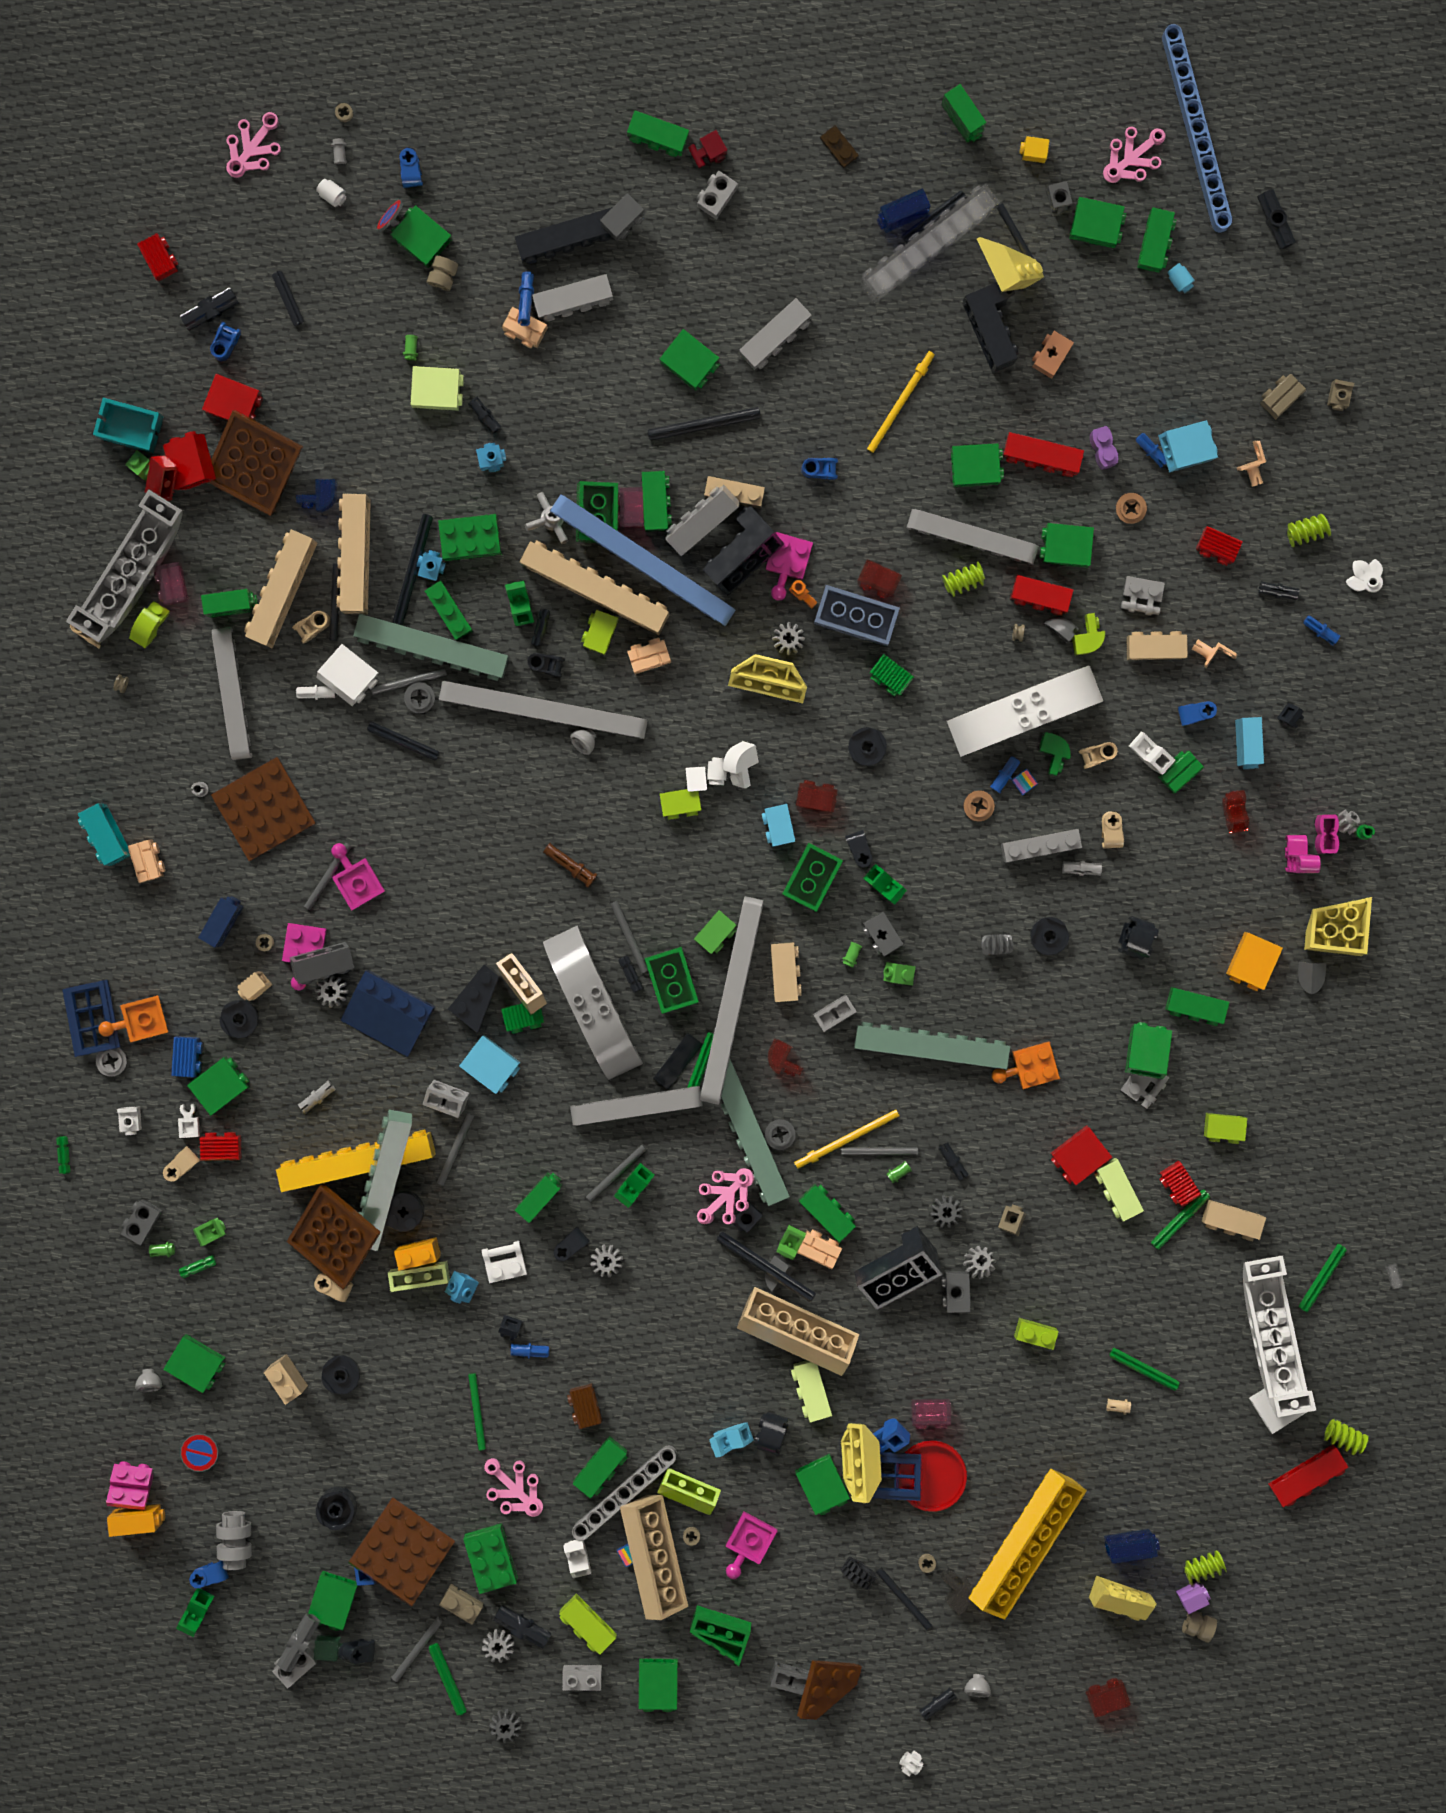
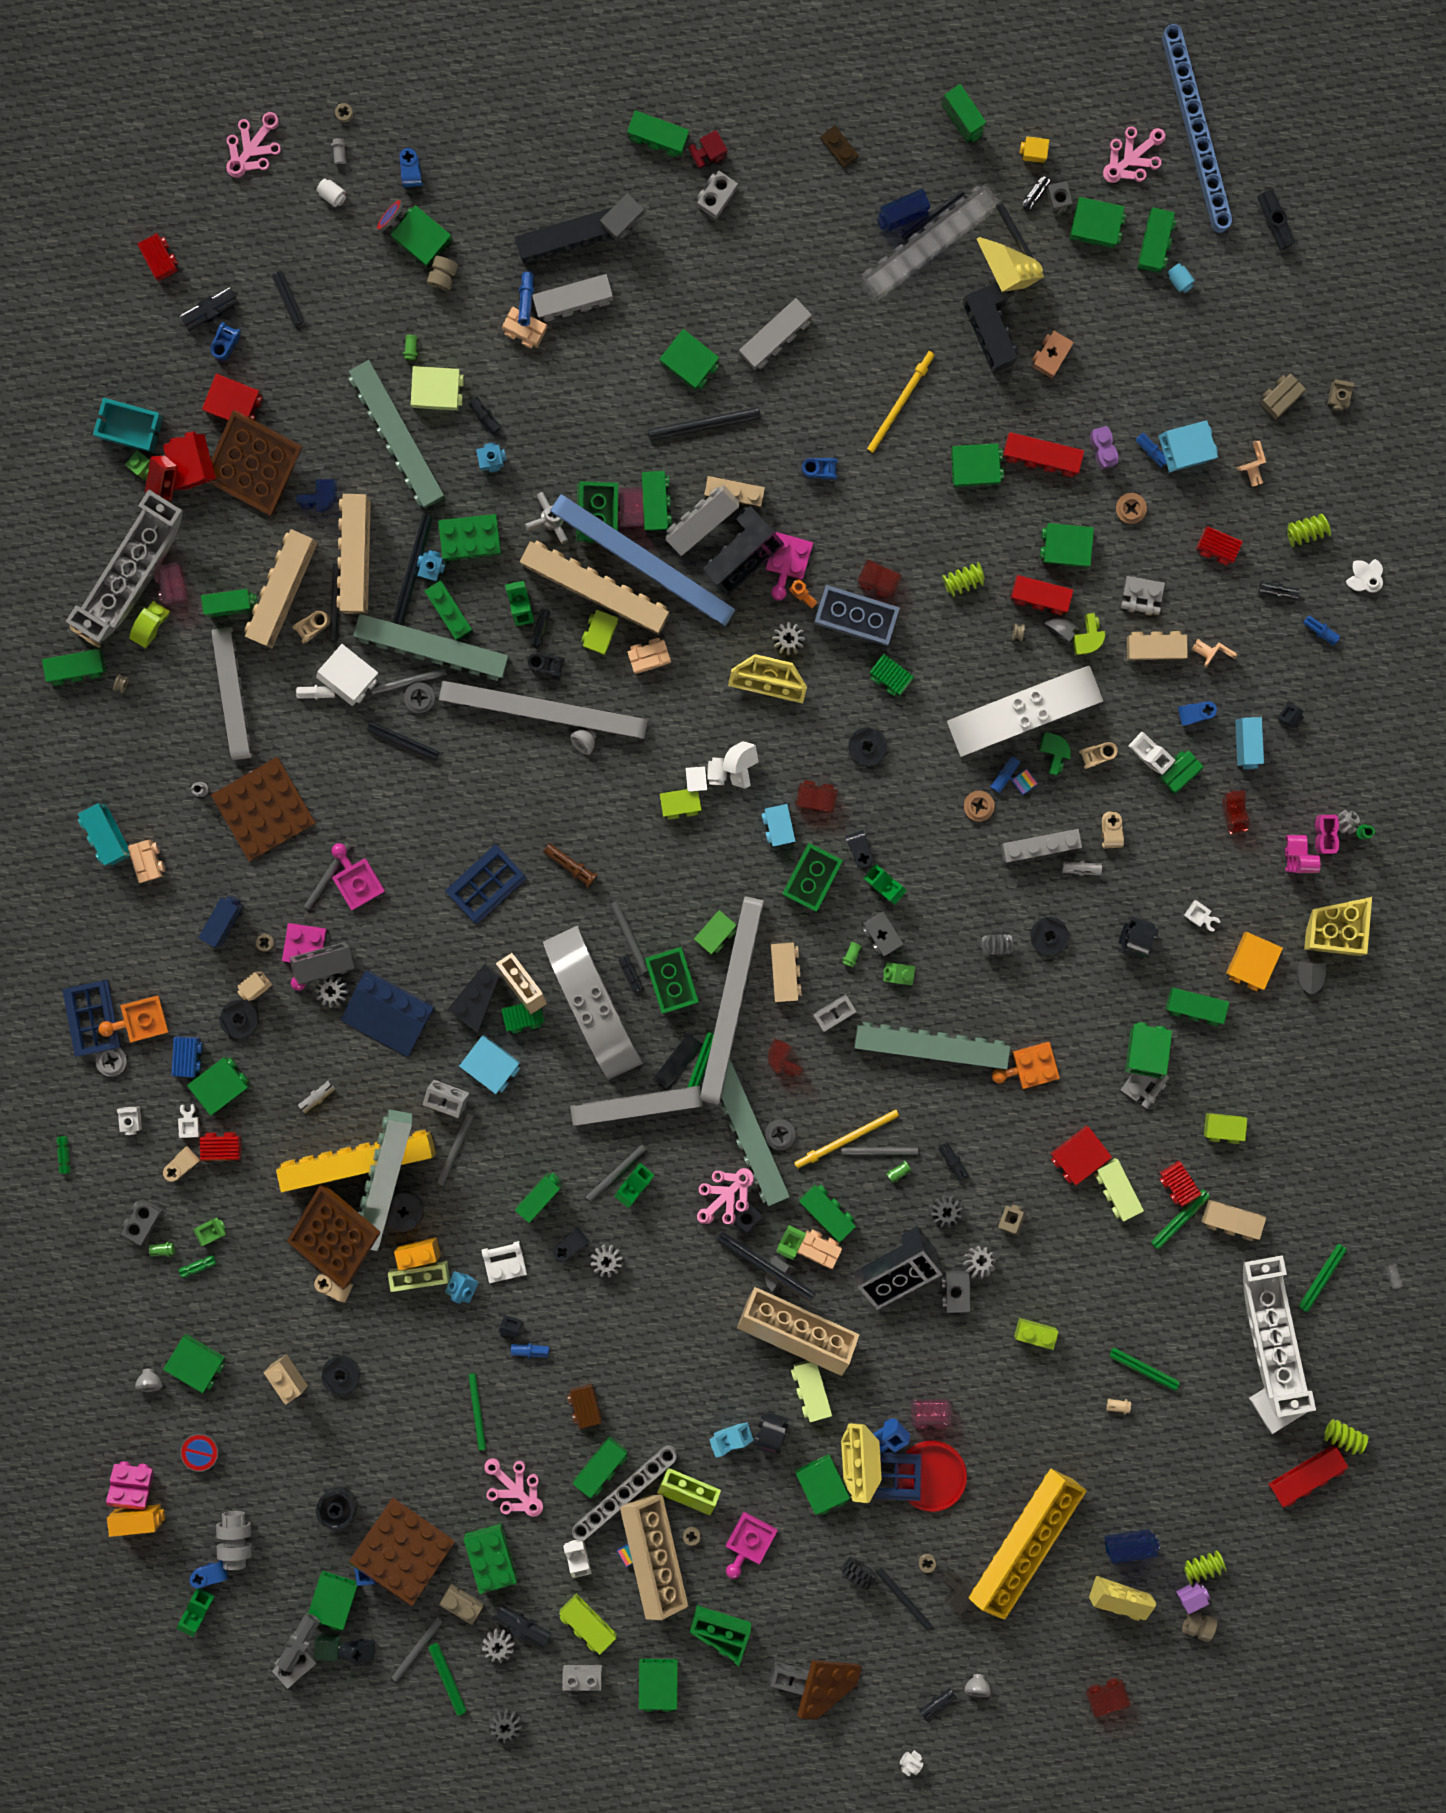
(74, 667): none -> green brick
(396, 433): none -> sand green brick
(498, 896): none -> dark blue piece
(973, 536): light grey beam -> none
(1036, 193): none -> black axle
(1199, 914): none -> white plate

